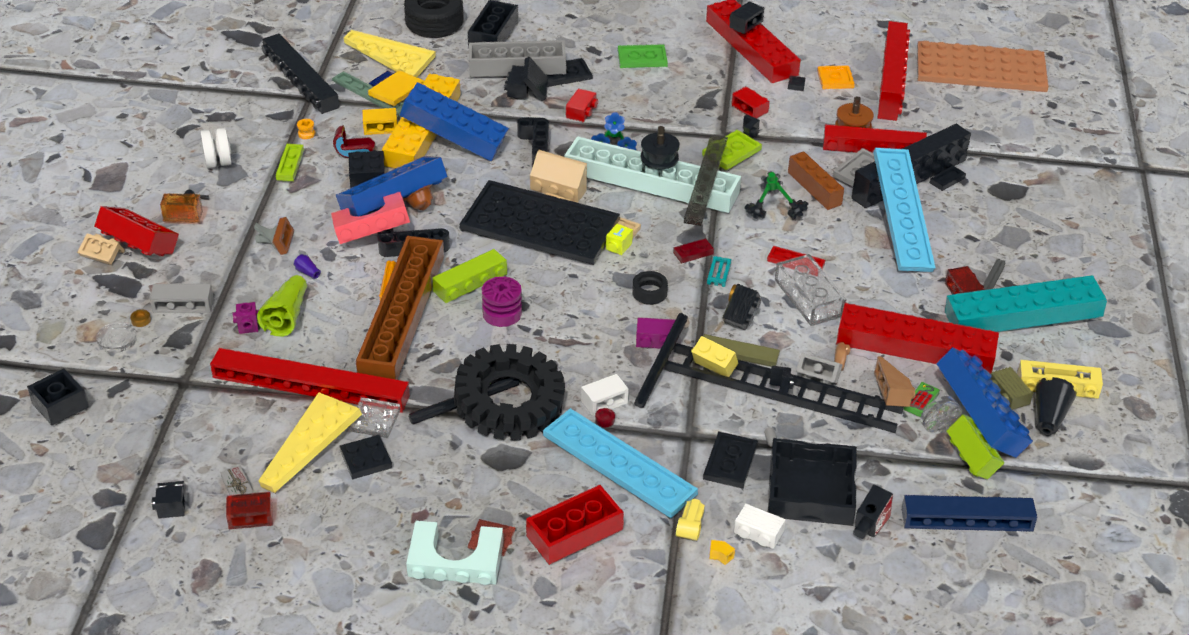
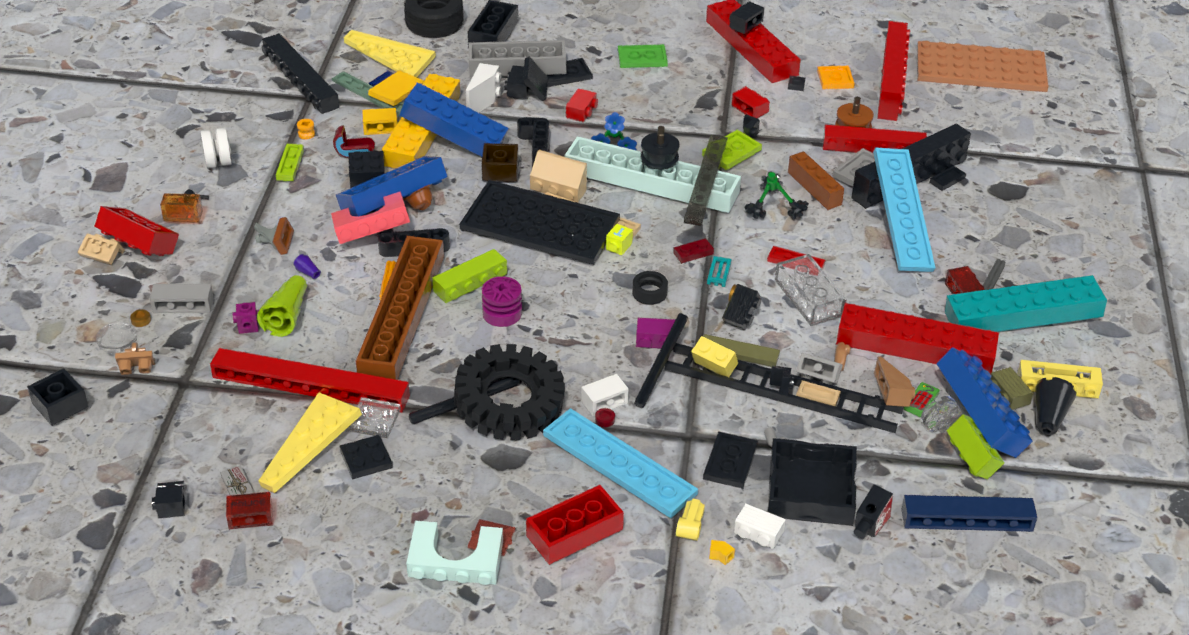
(135, 357): none -> medium nougat hips
(483, 87): none -> white slope
(500, 162): none -> dark brown brick
(818, 393): none -> tan tile

